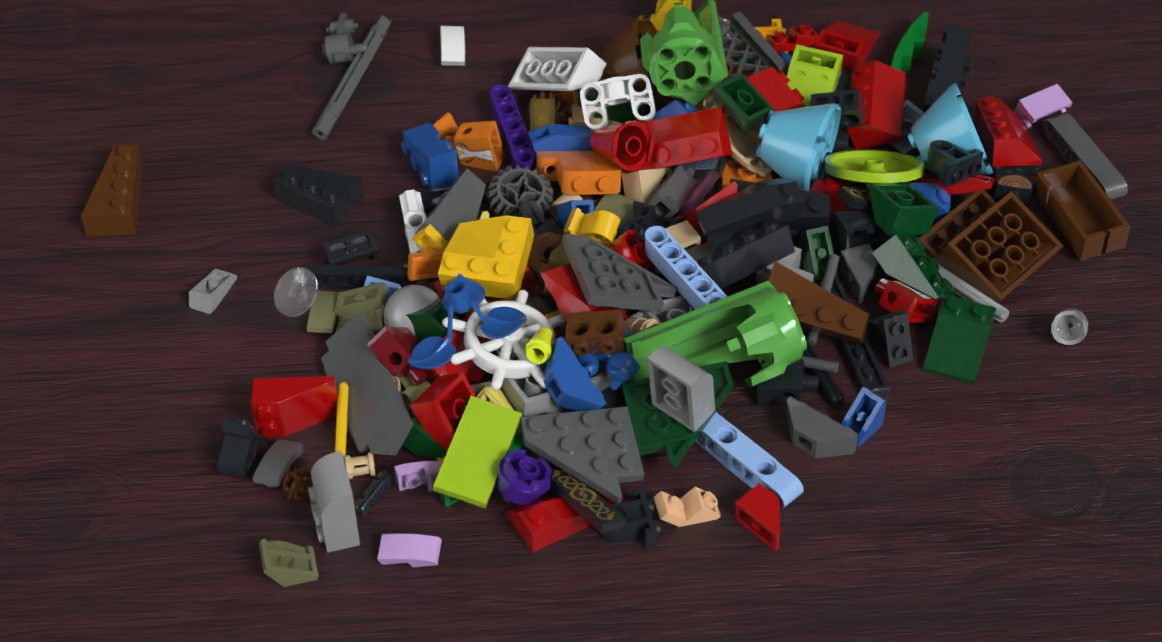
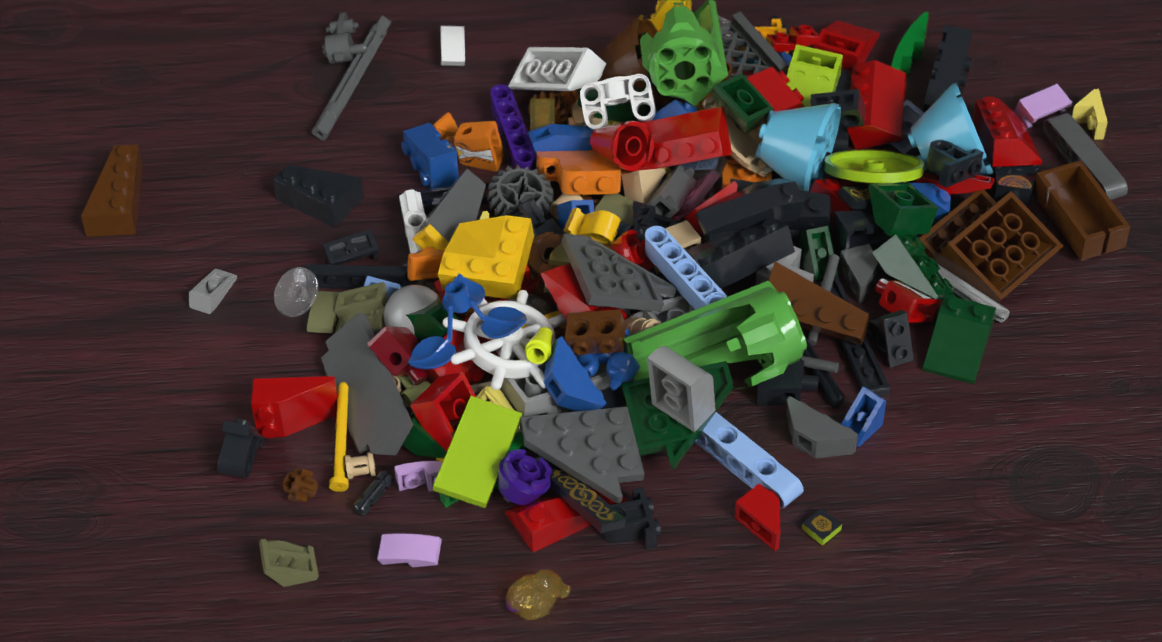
(277, 463): dark grey slope -> none
(334, 503): light grey brick -> none
(535, 594): none -> clear yellow hair
(692, 508): light nougat slope -> none
(821, 526): none -> tile
(1069, 326): light grey piece -> none
(1091, 111): none -> light yellow slope

